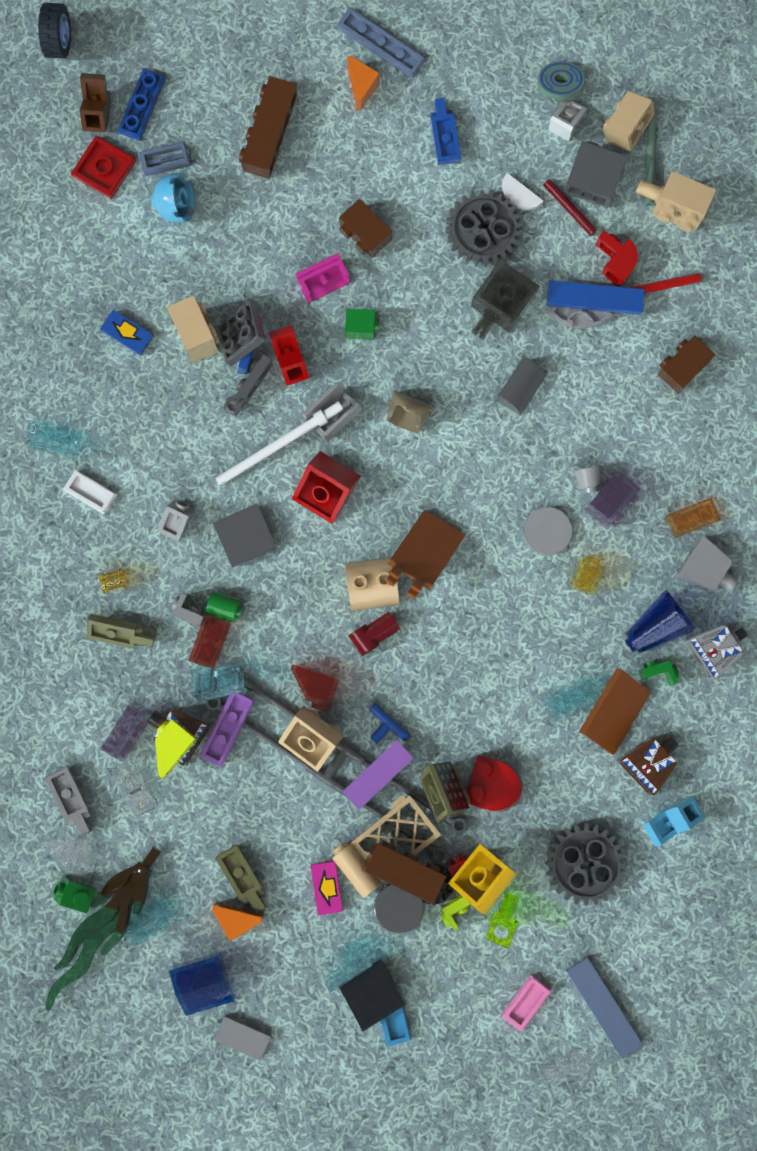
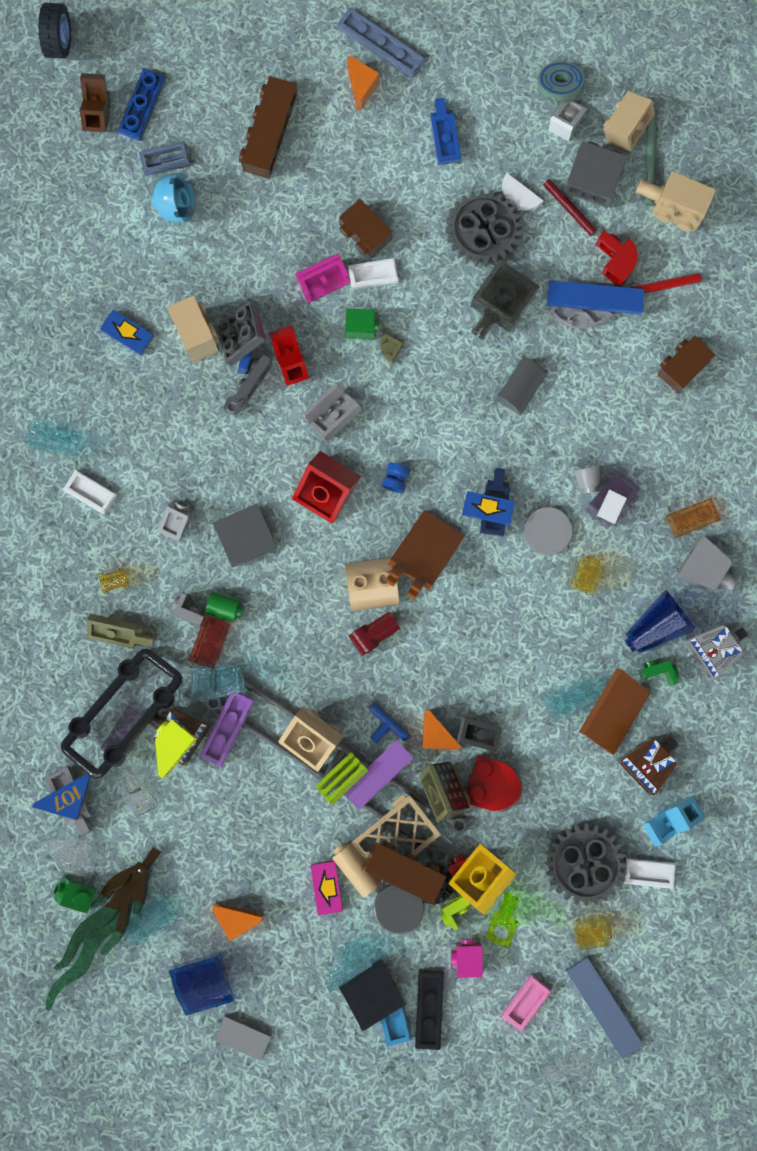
(66, 800): none -> blue tile
(103, 167): red tile -> none
(115, 754): none -> black bar
(241, 877): olive hinge -> none
(316, 687): clear red slope -> none
(319, 418): white bar -> none
(339, 776): none -> lime tile
(373, 274): none -> white tile
(390, 347): none -> olive tile
(396, 477): none -> blue wheel
(408, 412): dark tan hair -> none
(429, 1009): none -> black tile
(435, 734): none -> orange slope
(467, 959): none -> dark pink brick
(478, 734): none -> dark grey slope
(488, 508): none -> blue tile
(498, 489): none -> dark blue hinge
(592, 933): none -> clear yellow brick
(611, 506): none -> white sticker
(649, 873): none -> white tile

